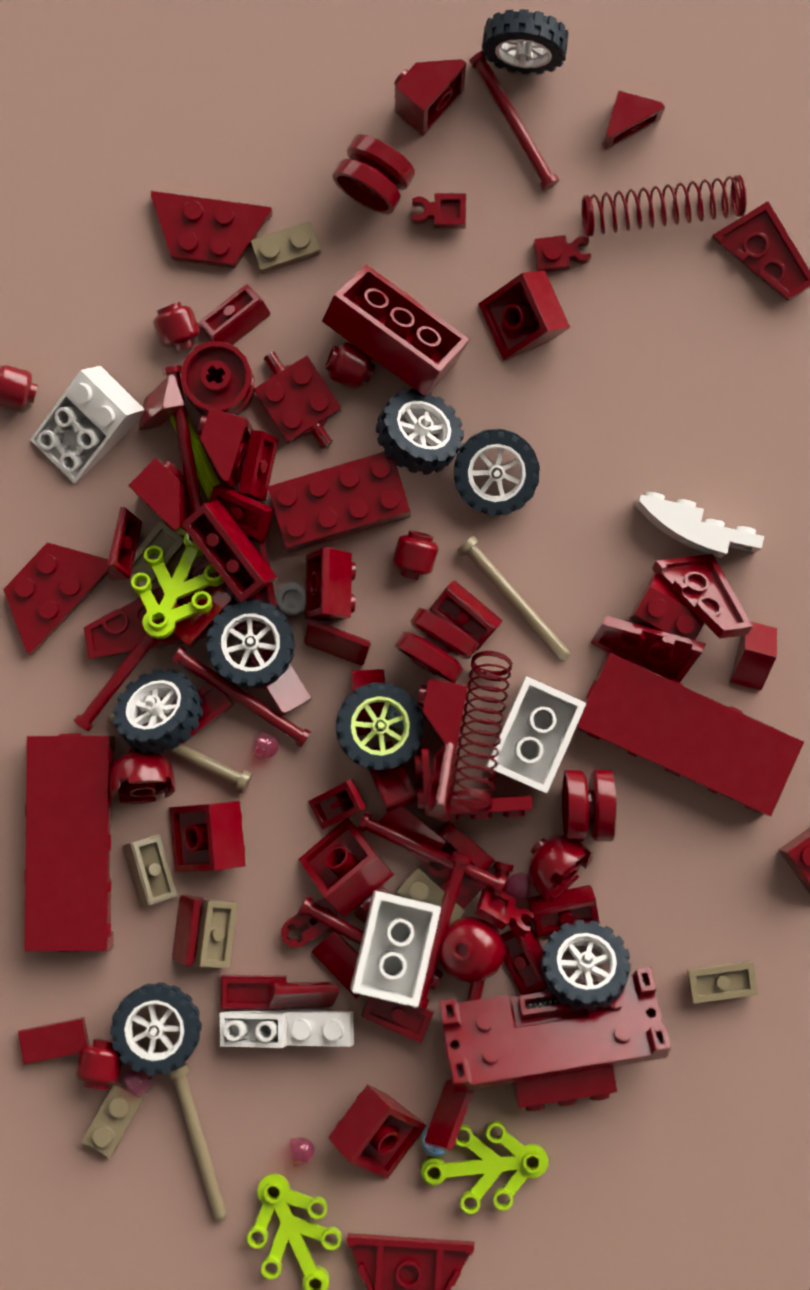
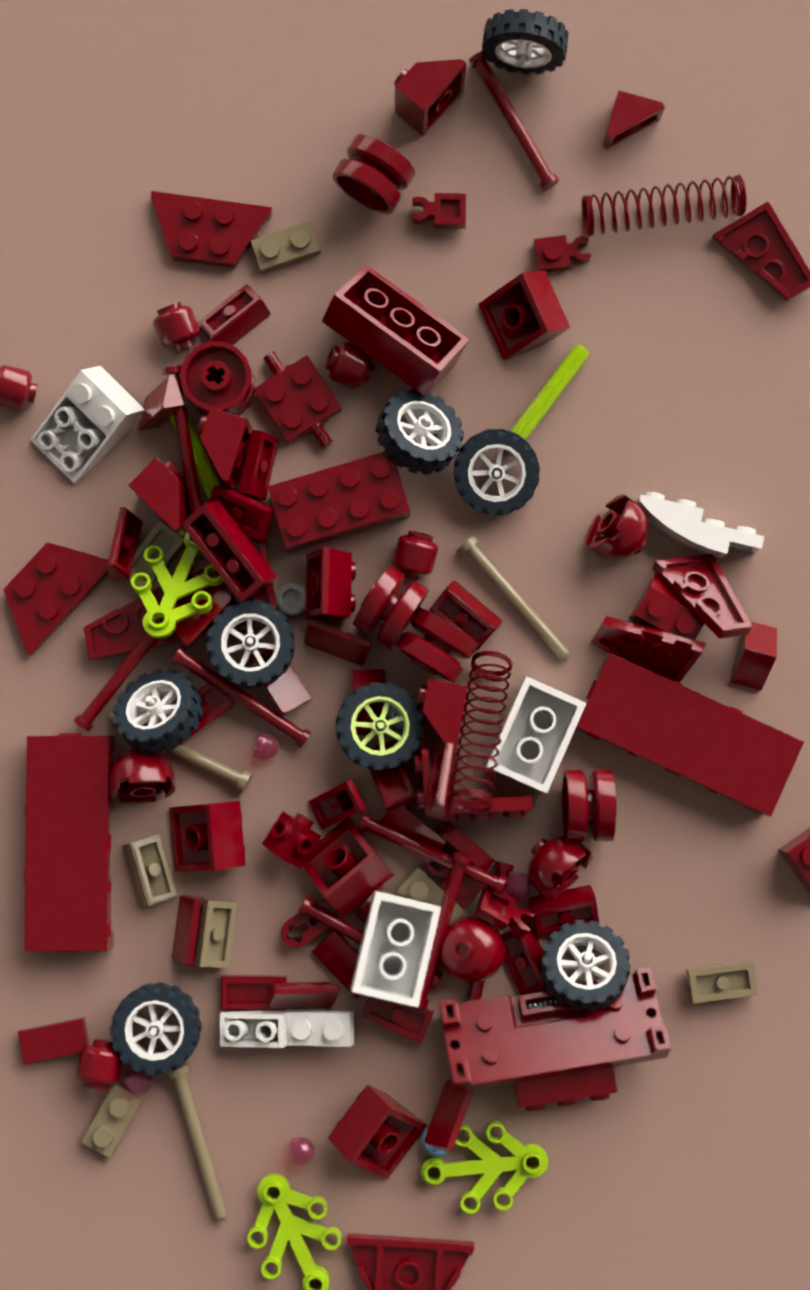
(292, 838): none -> dark red brick
(387, 605): none -> dark red wheel
(551, 391): none -> lime axle
(619, 531): none -> dark red cylinder

